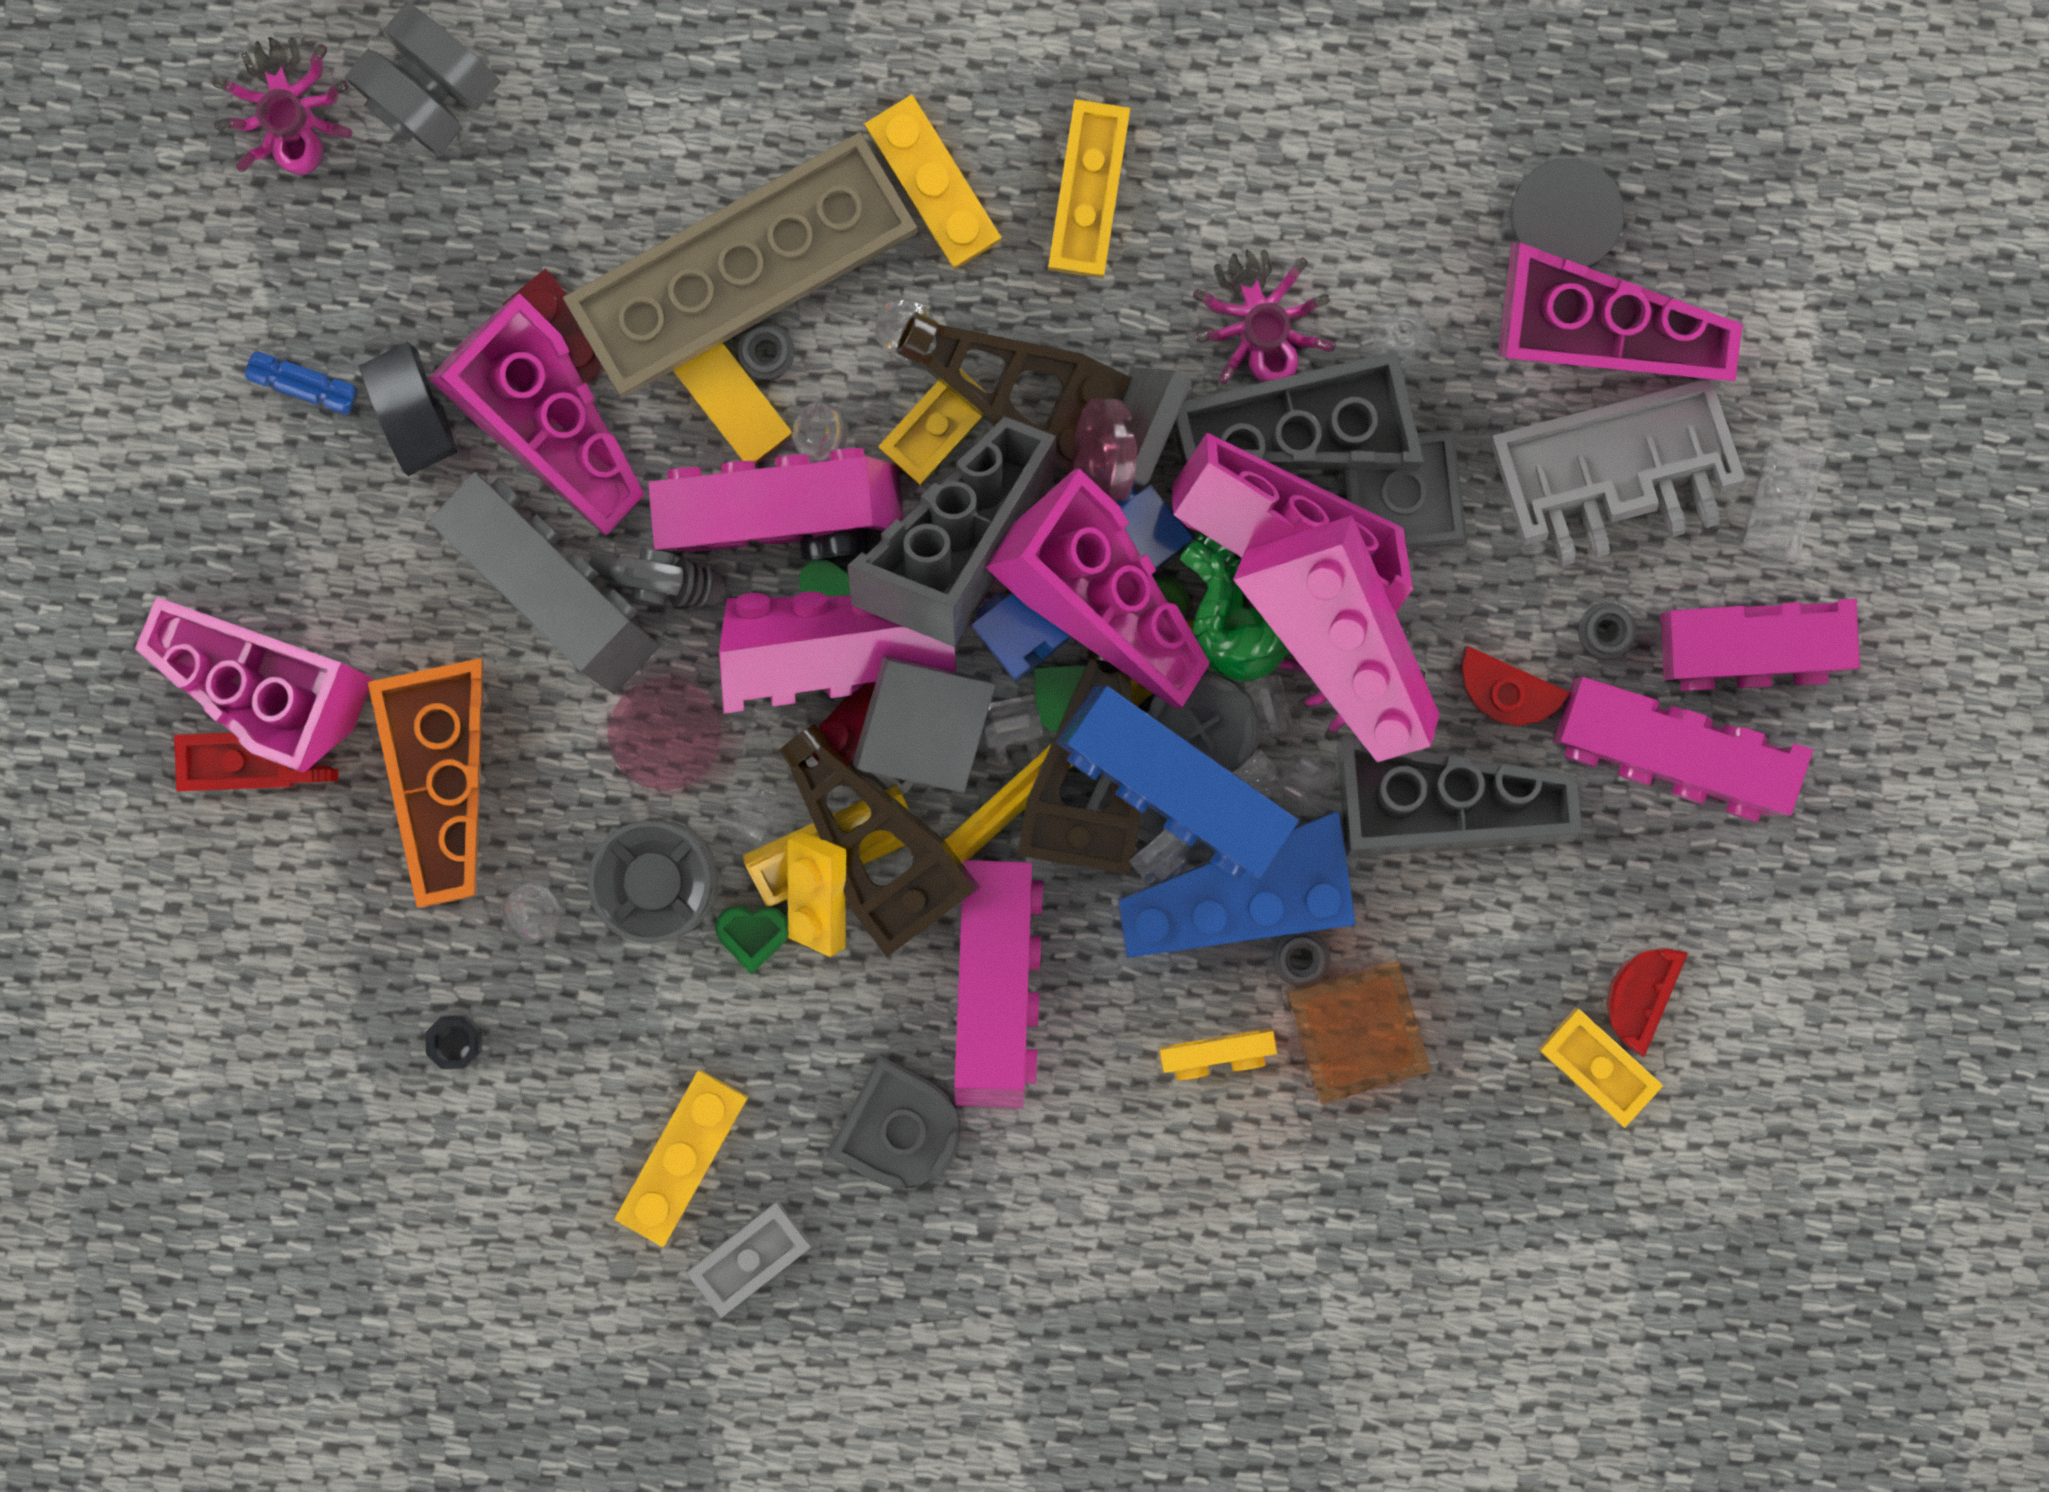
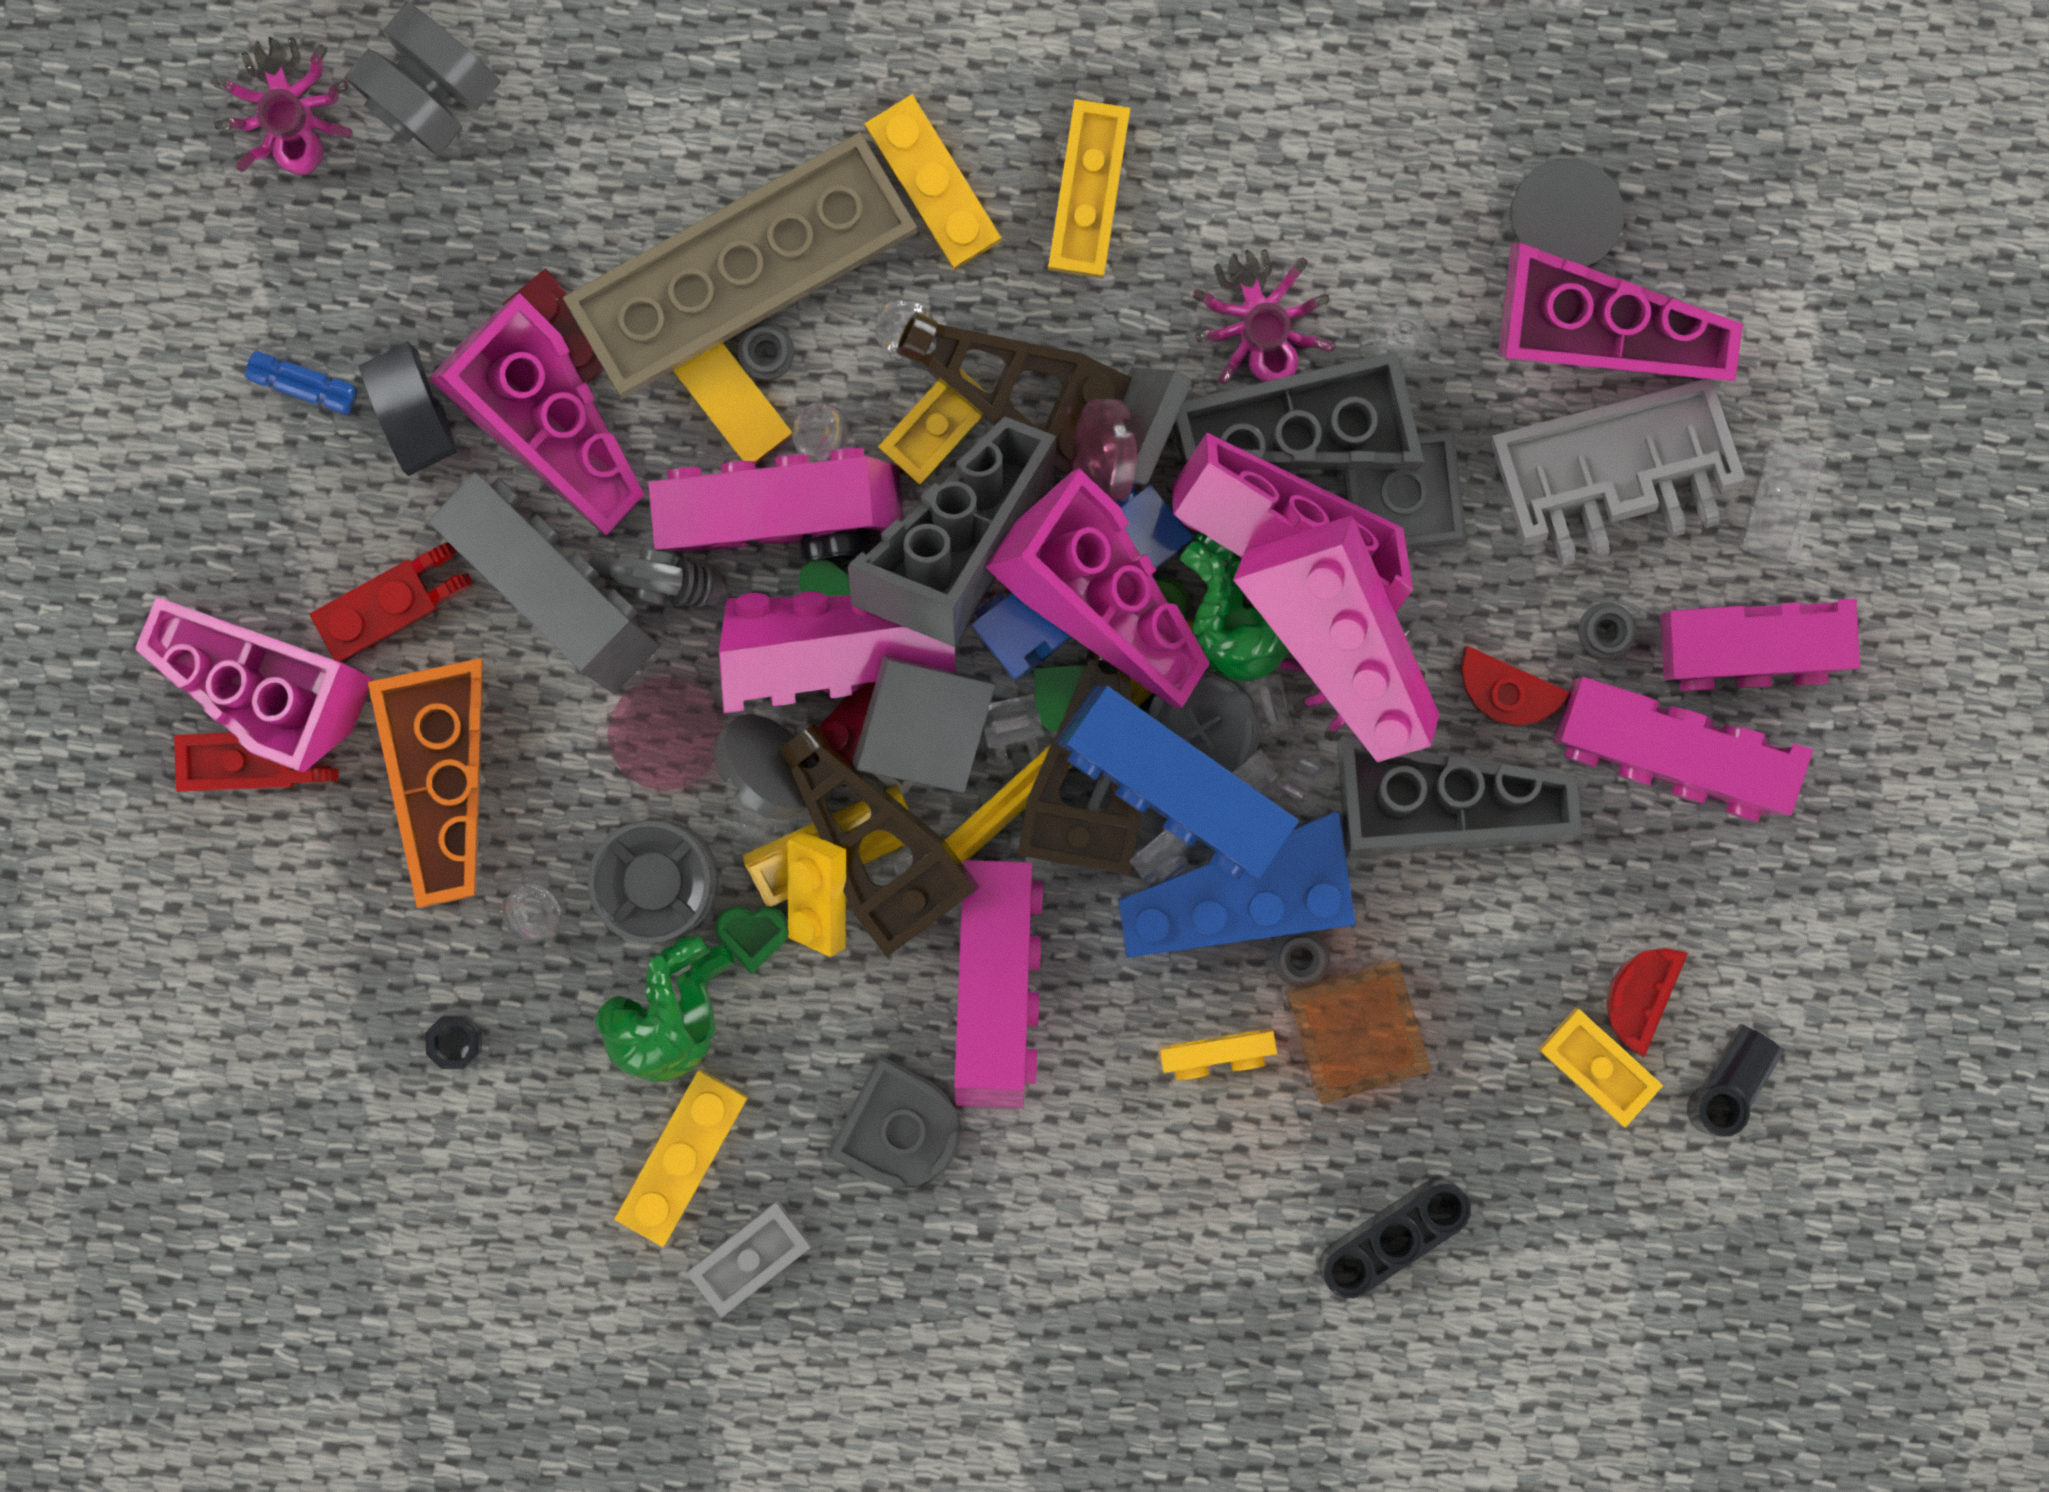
(386, 604): none -> red hinge
(663, 1043): none -> green hair
(751, 758): none -> dark grey tile
(1423, 1231): none -> black beam
(1737, 1077): none -> black piece

